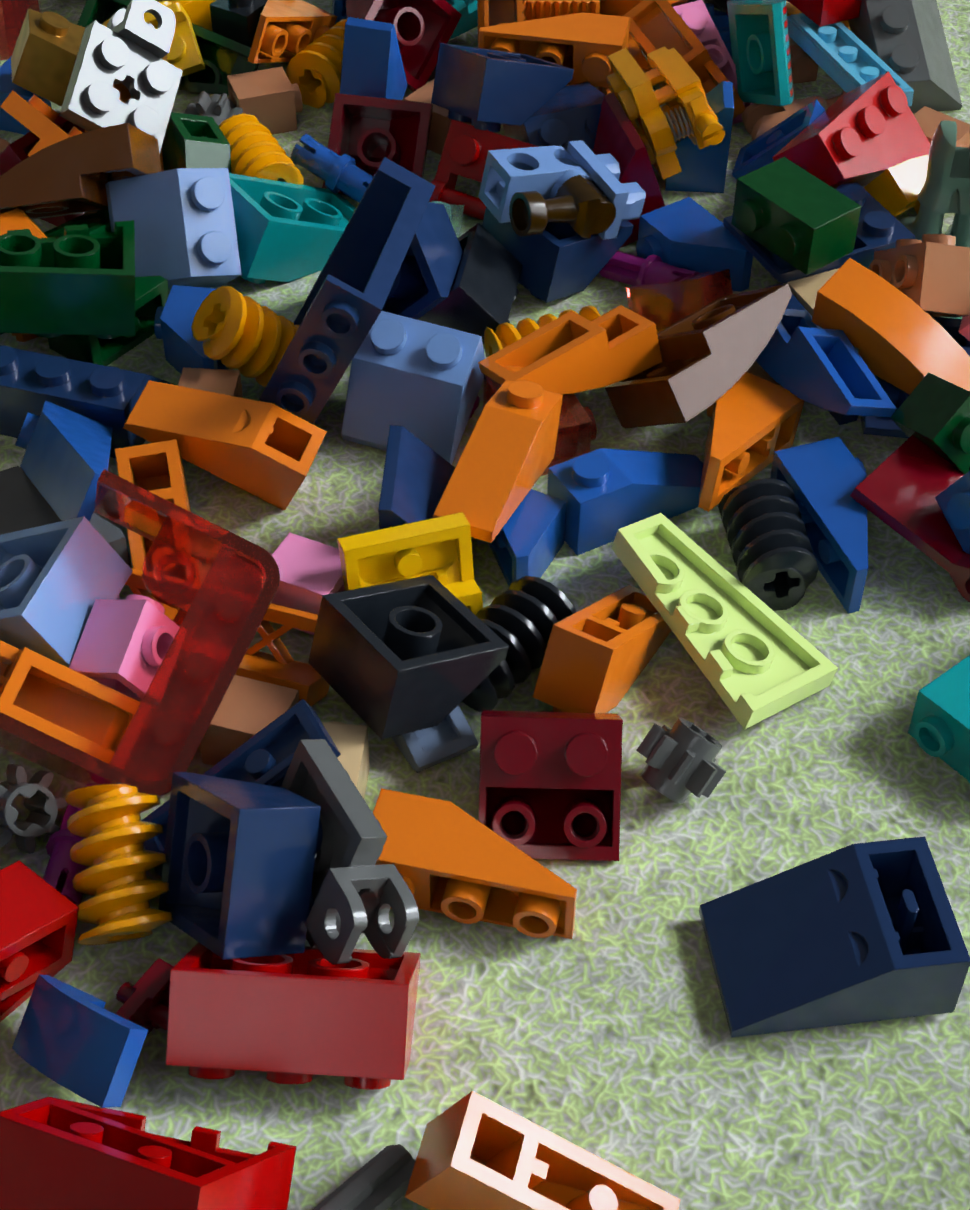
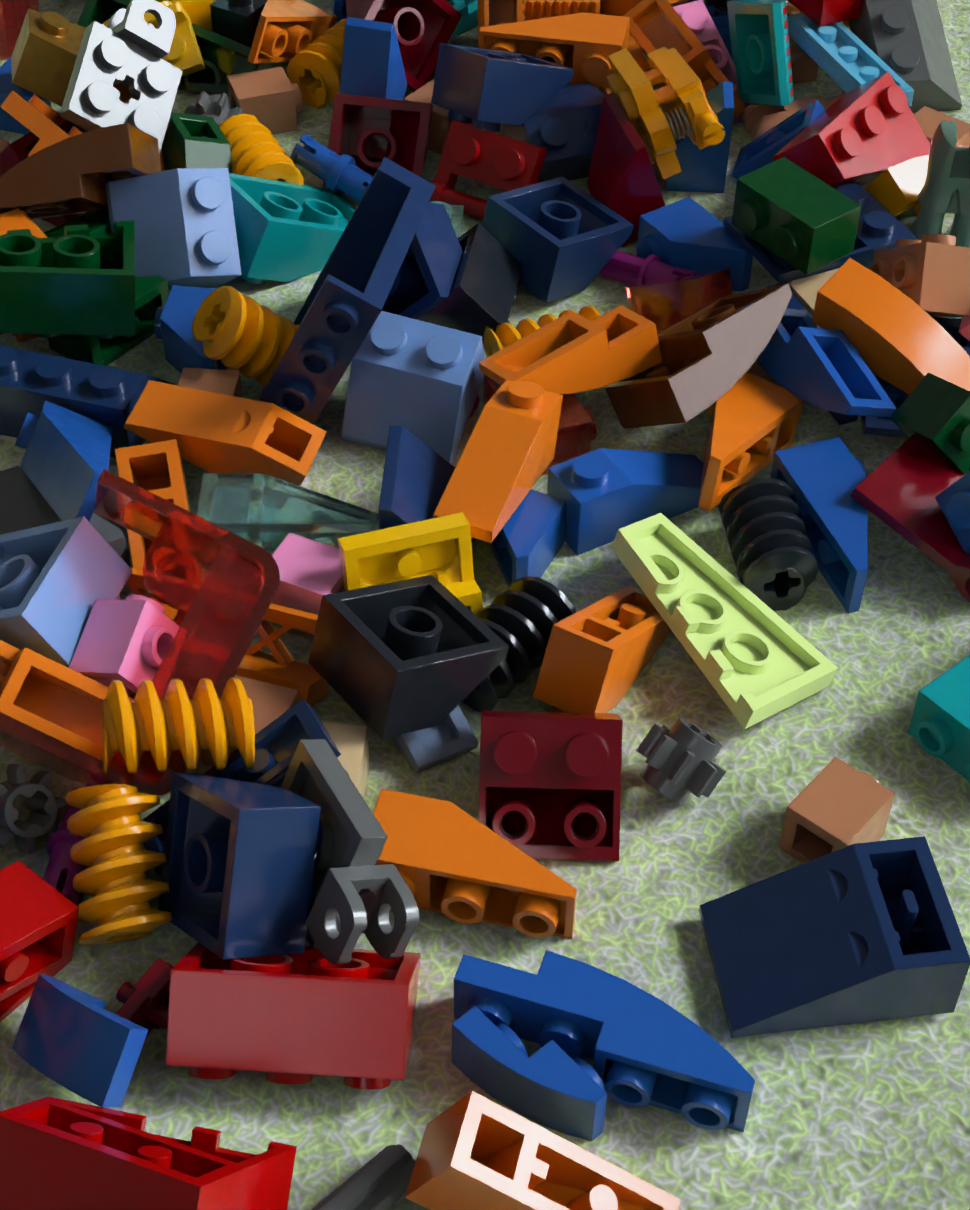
(177, 724): none -> light orange piece
(269, 508): none -> clear light blue slope
(543, 1088): none -> blue slope
(559, 187): medium blue hips -> none
(636, 1040): none -> blue slope
(834, 812): none -> nougat brick

